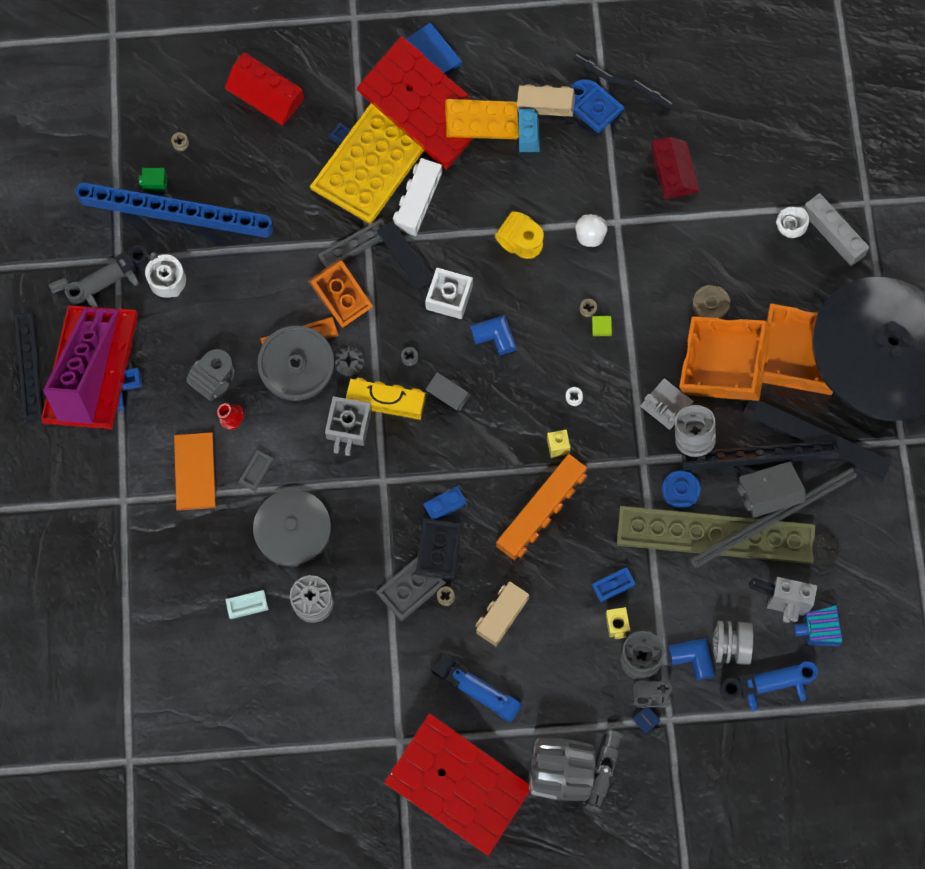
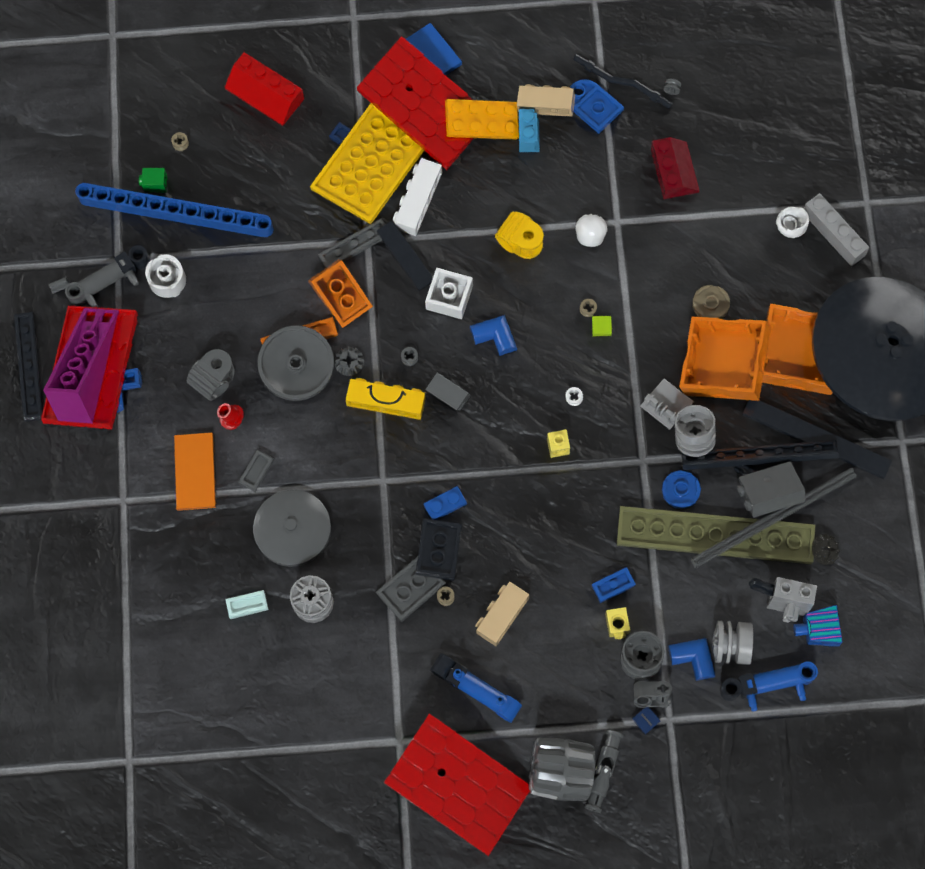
(350, 433): light grey hinge -> none
(541, 507): orange brick -> none
(672, 86): none -> dark grey bush

